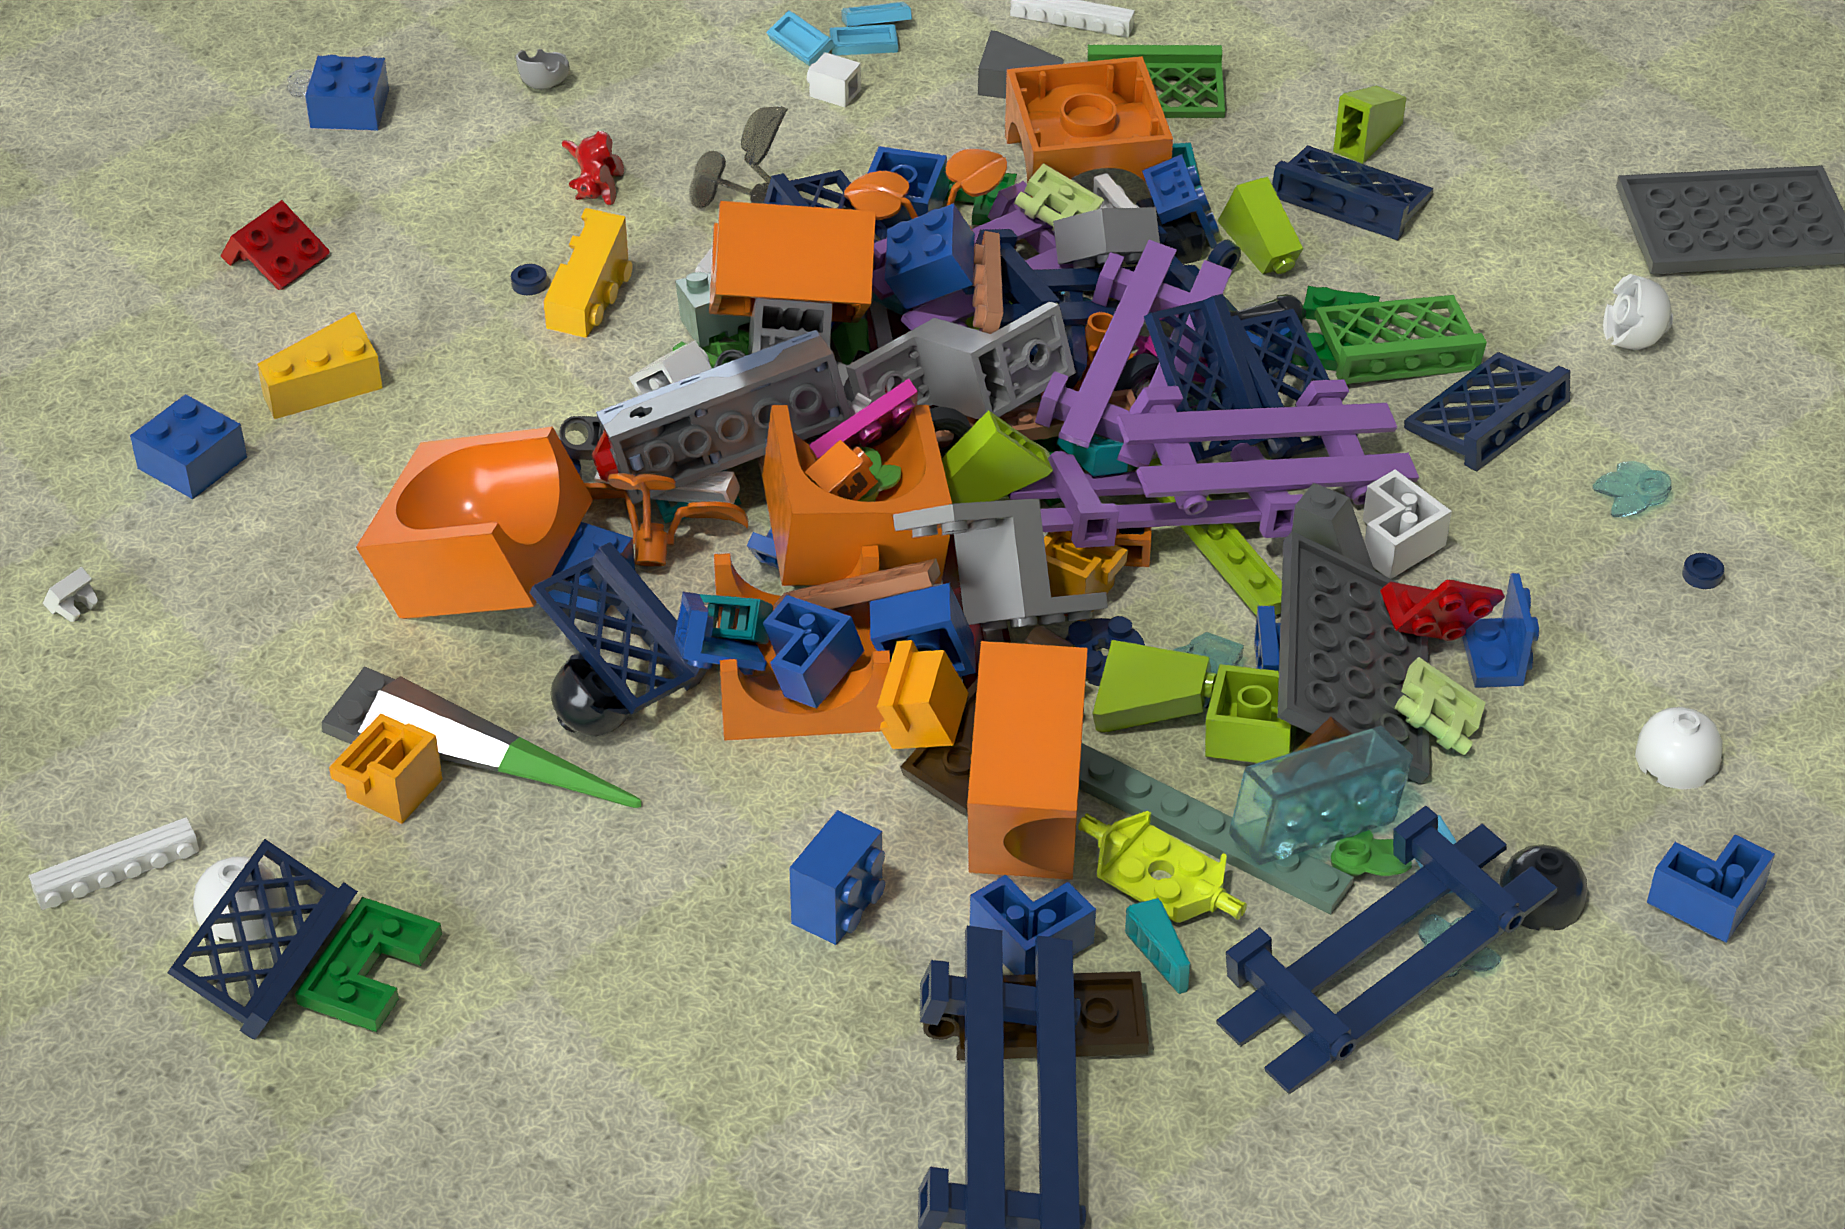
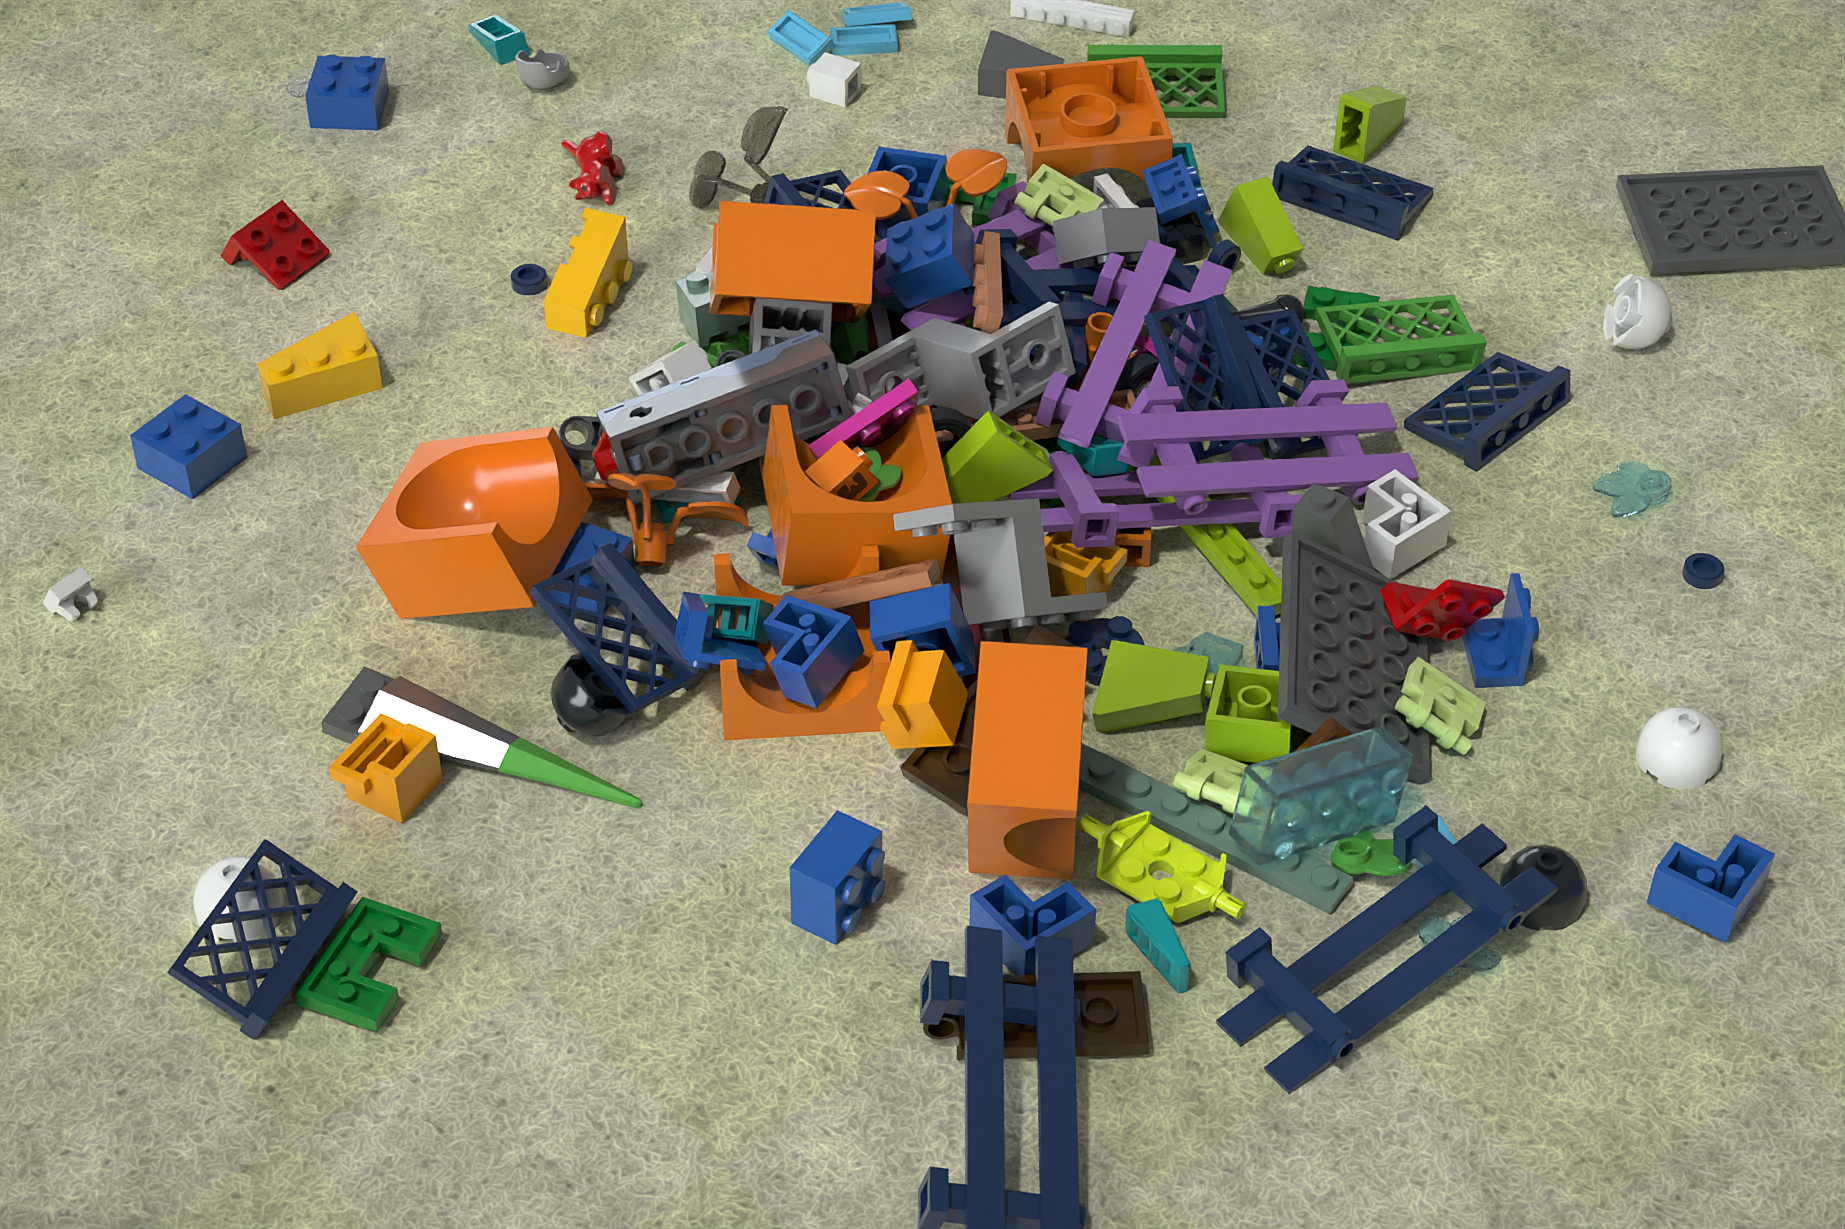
(114, 863): white piece -> none
(499, 38): none -> teal slope
(1211, 778): none -> yellowish green plate

